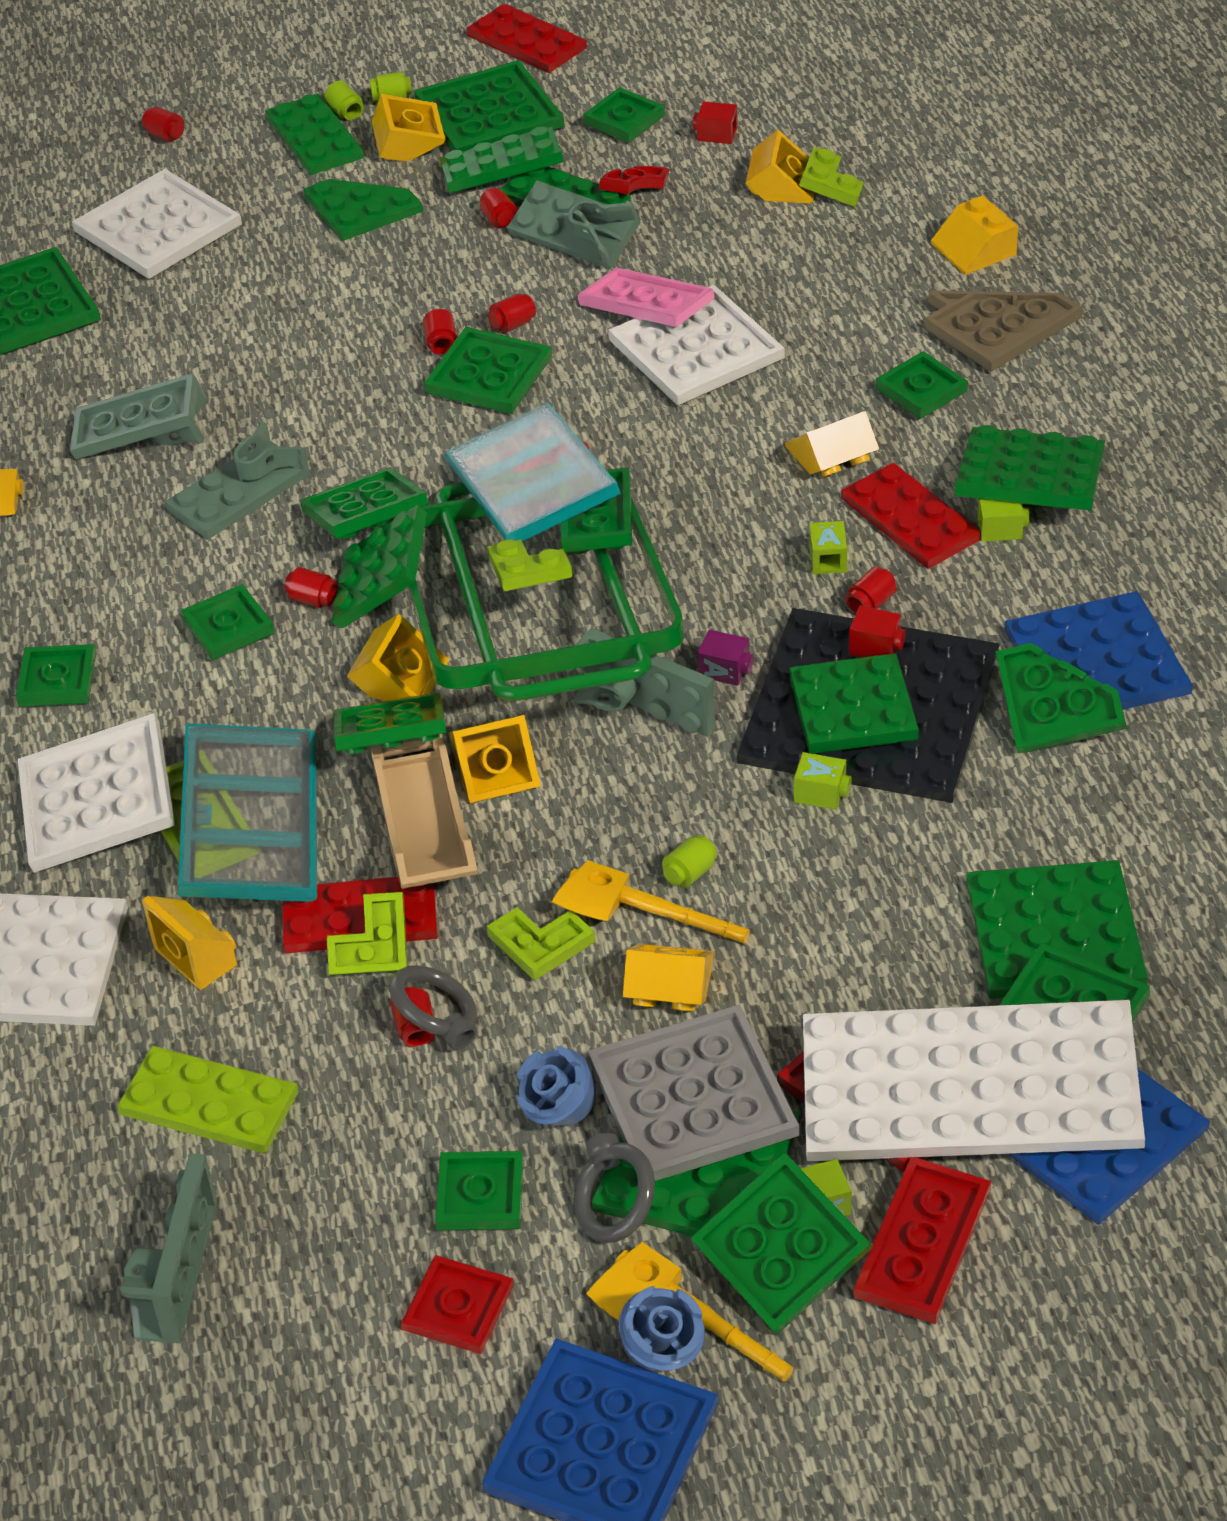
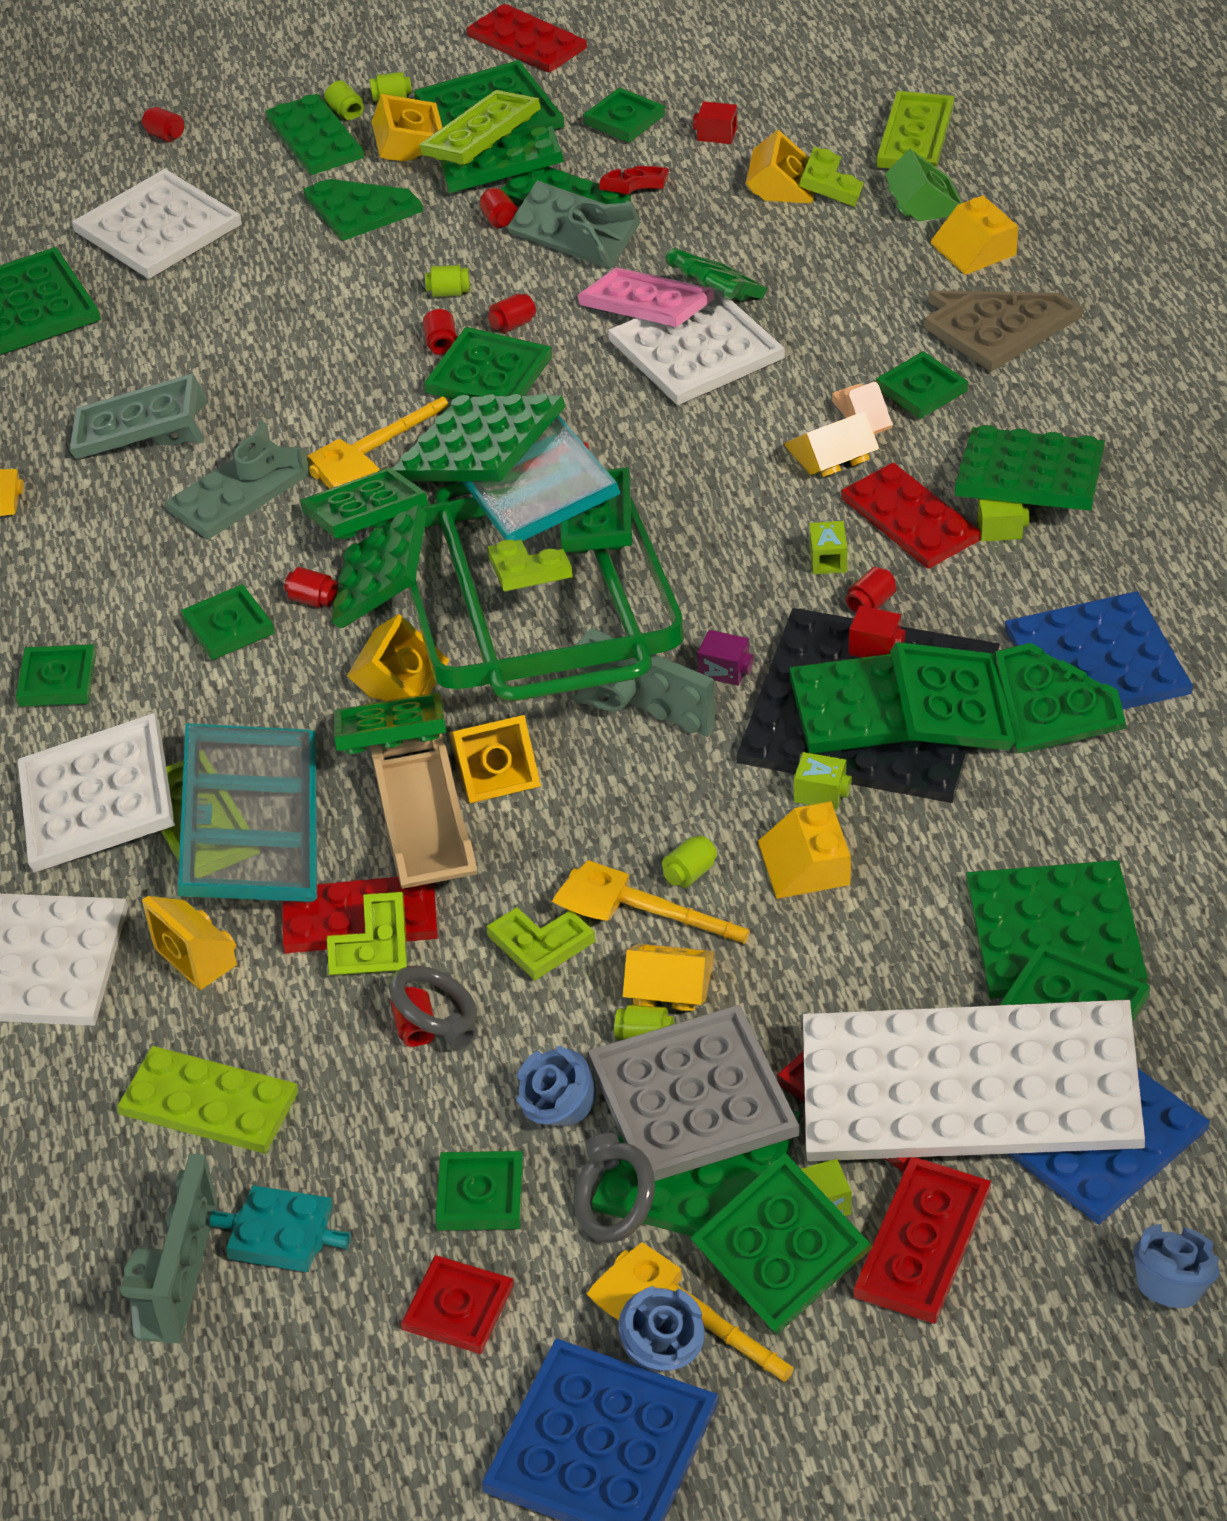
(280, 1228): none -> teal plate
(343, 462): none -> yellow piece
(447, 280): none -> lime brick
(479, 438): none -> green plate
(480, 127): none -> lime plate
(640, 1020): none -> lime brick
(716, 275): none -> green plate
(806, 852): none -> yellow slope
(864, 398): none -> light nougat slope
(916, 124): none -> lime plate
(921, 188): none -> bright green slope
(952, 696): none -> green plate
(1174, 1266): none -> medium blue cone

